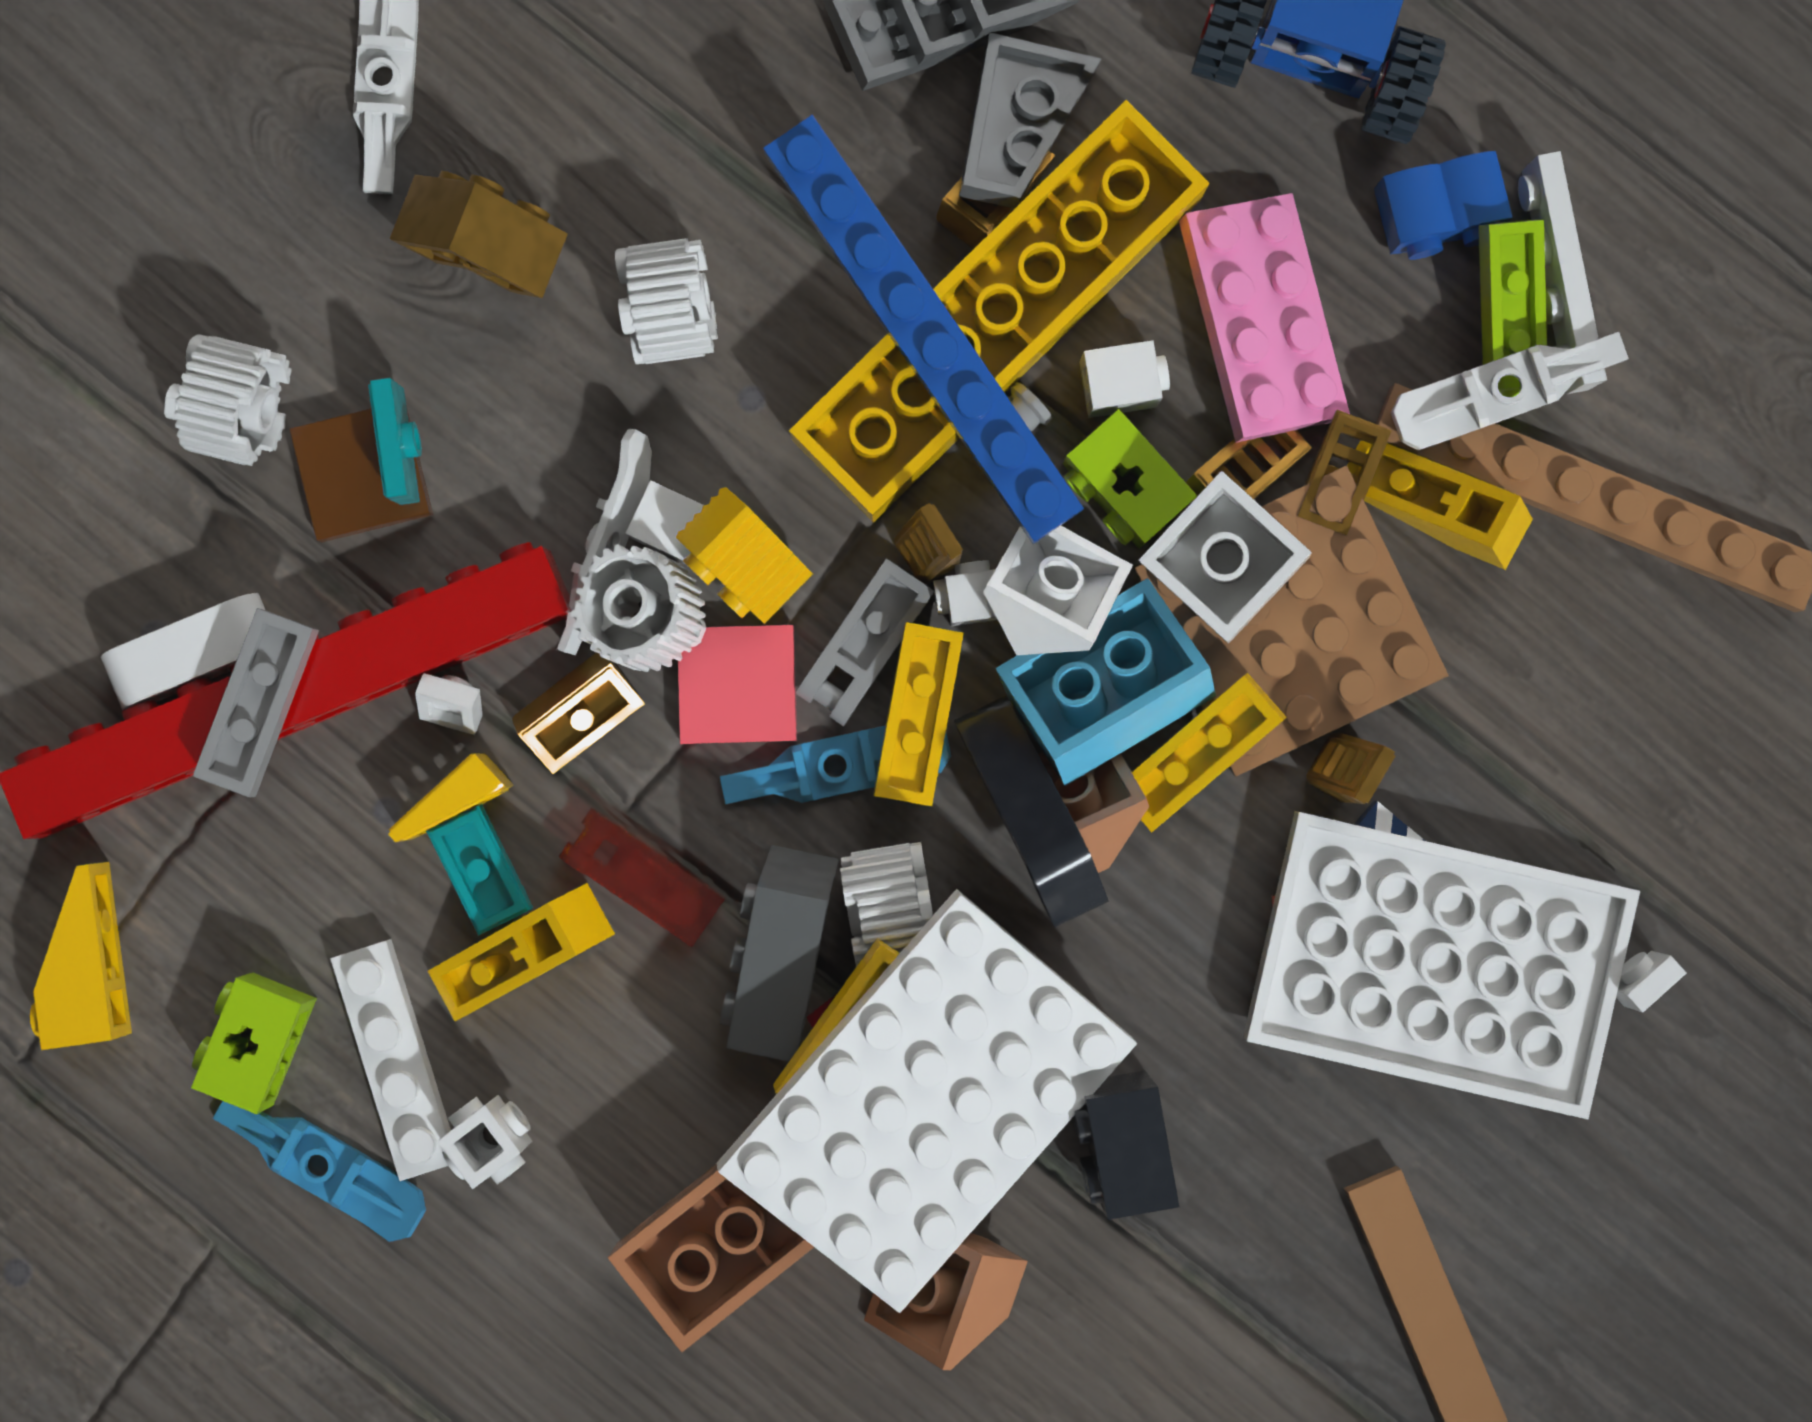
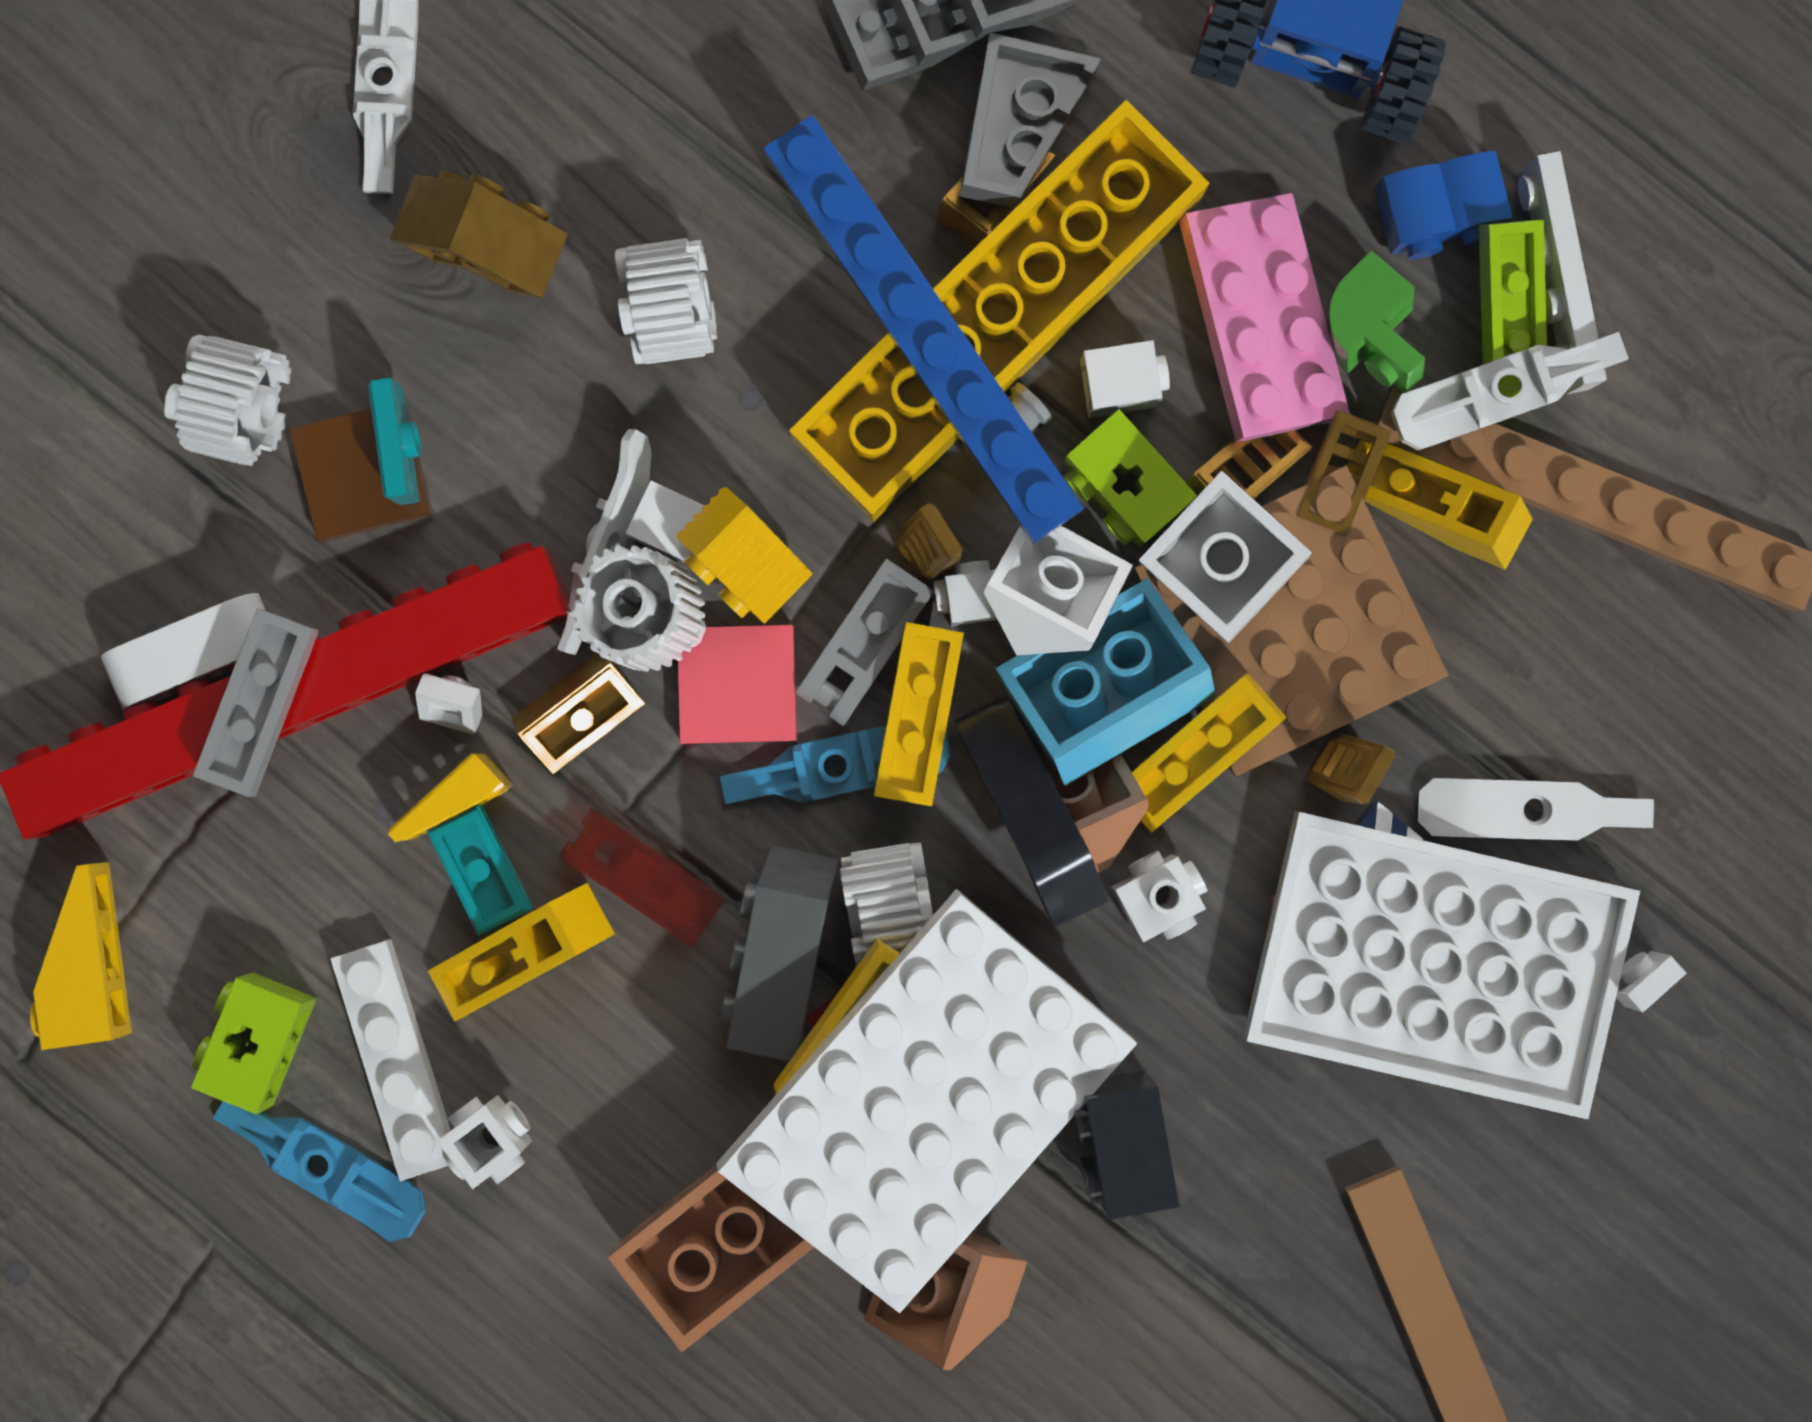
(1138, 893): none -> white brick
(1362, 322): none -> bright green brick
(1497, 809): none -> white piece

